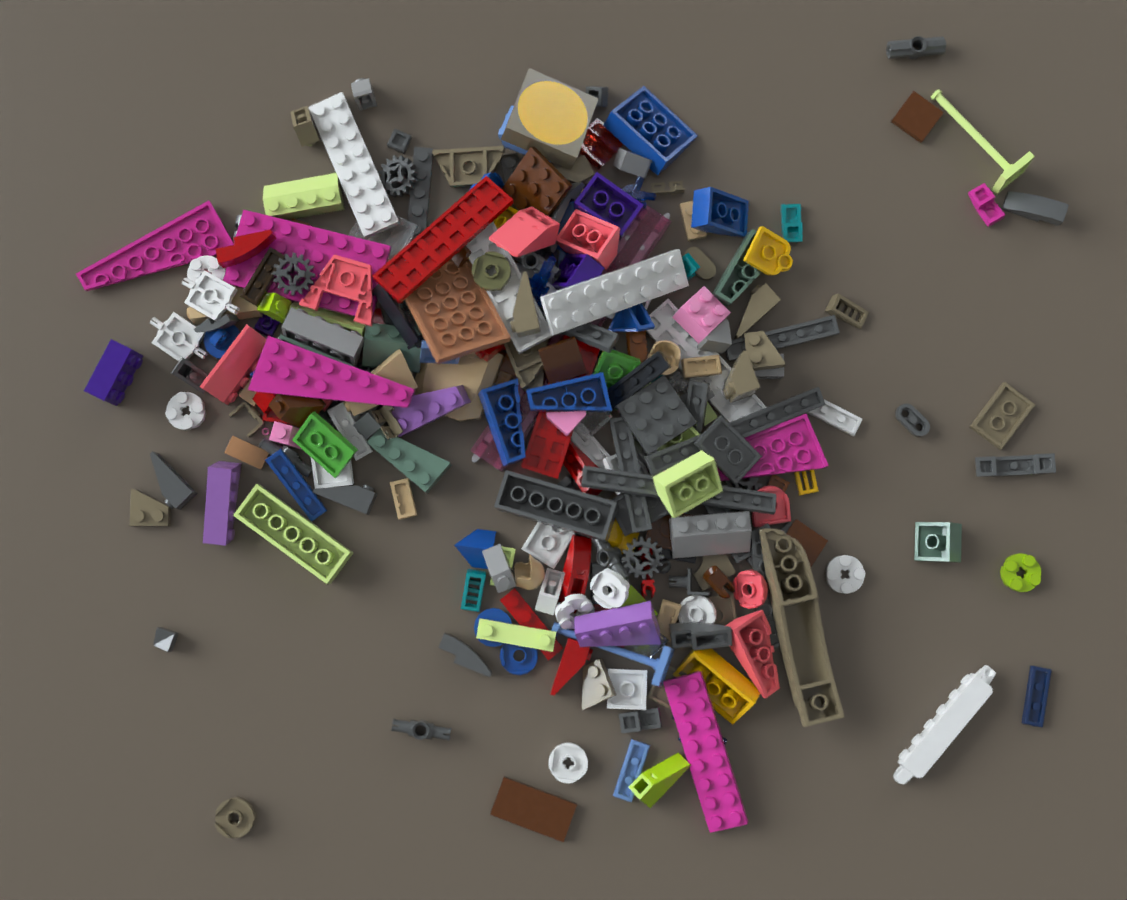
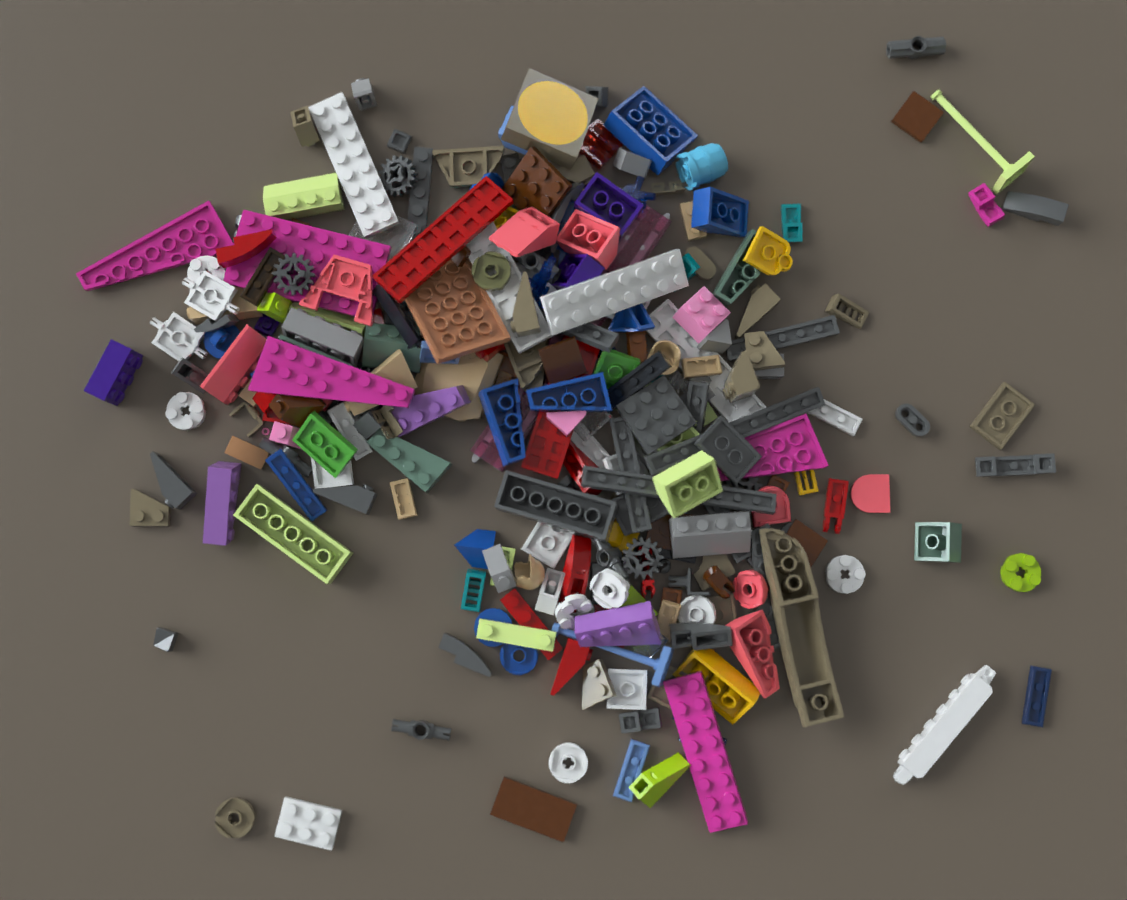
(308, 823): none -> white plate
(671, 595): none -> dark orange tile
(701, 165): none -> medium azure piece
(835, 503): none -> red hinge
(871, 493): none -> coral tile

